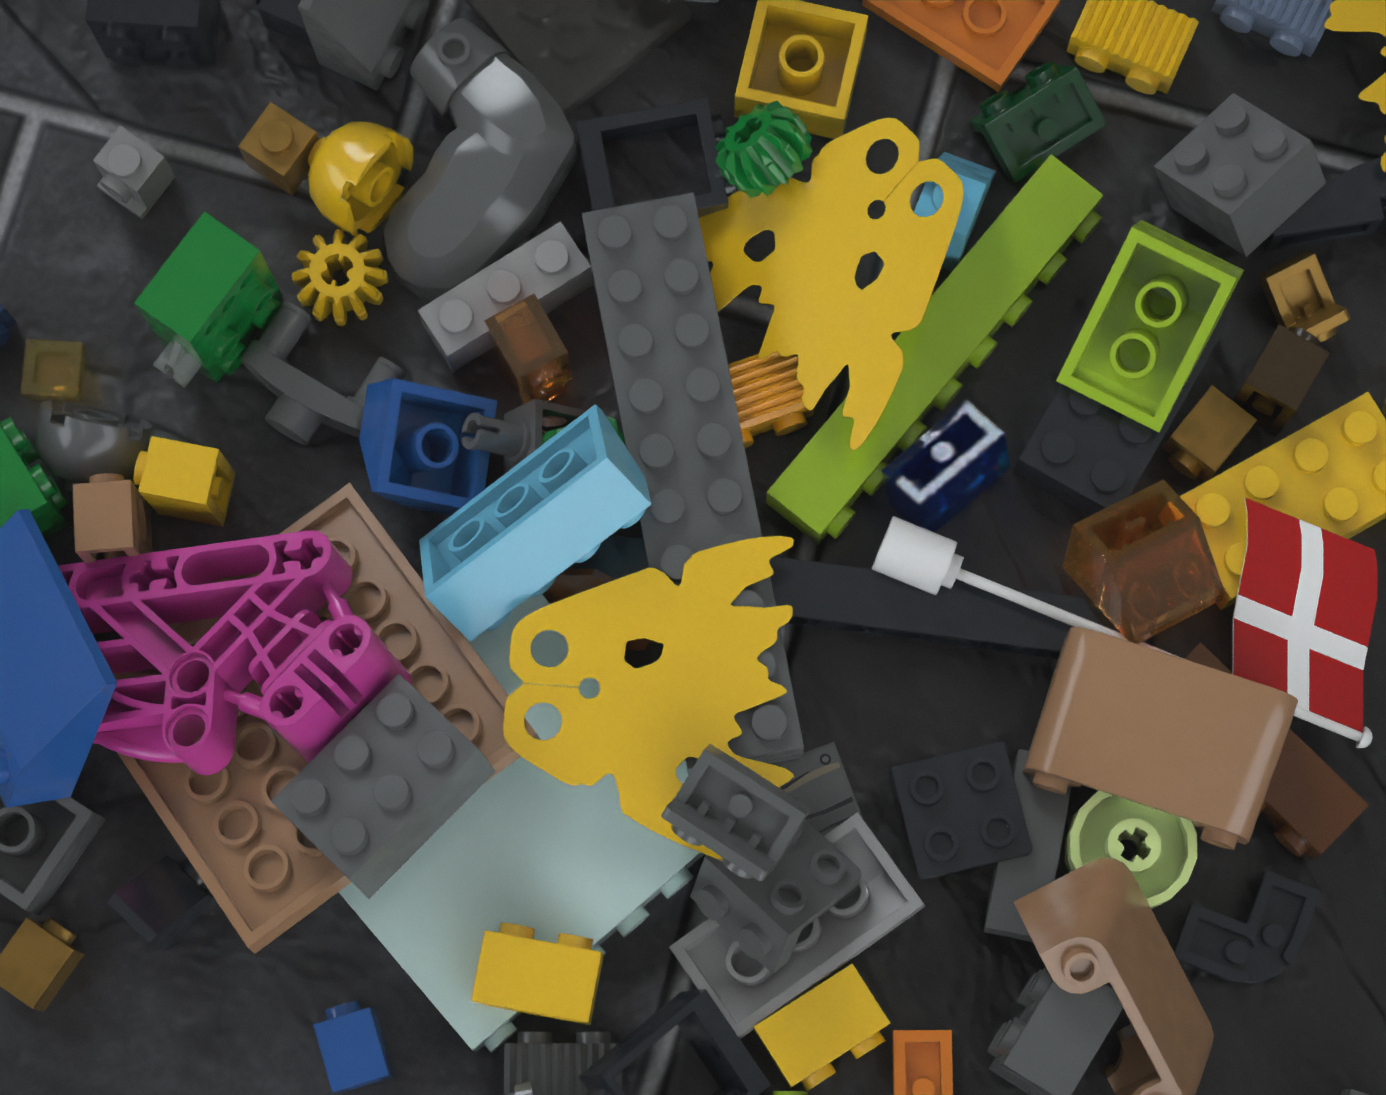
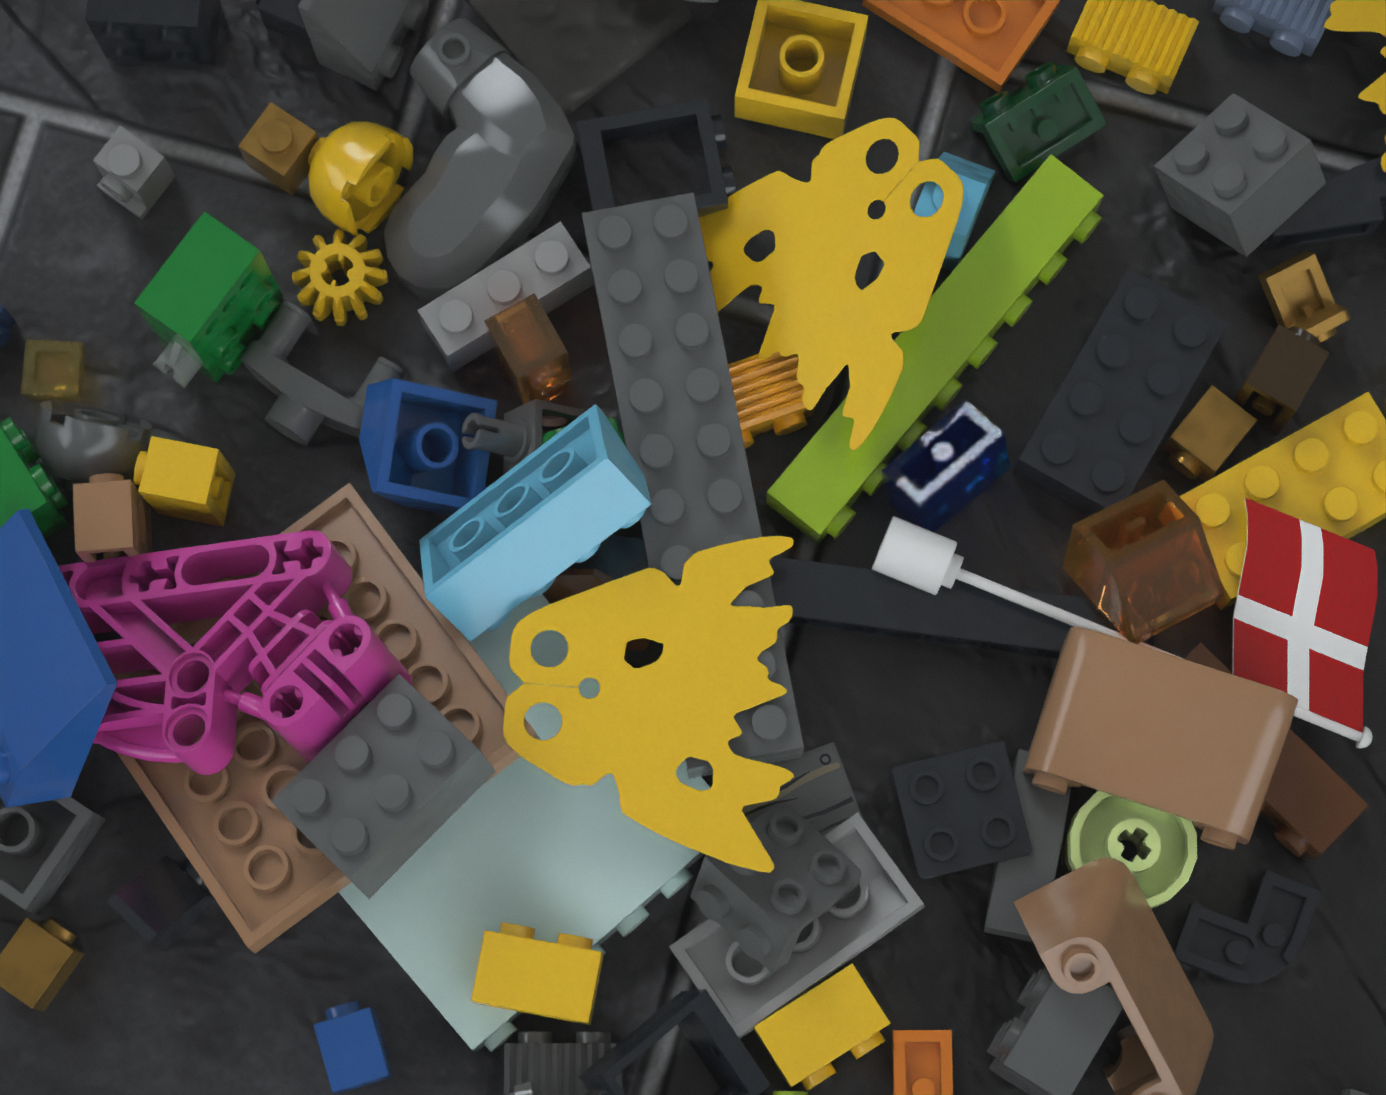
(735, 814): dark grey bracket -> none
(763, 149): green gear -> none
(1149, 324): lime slope -> none

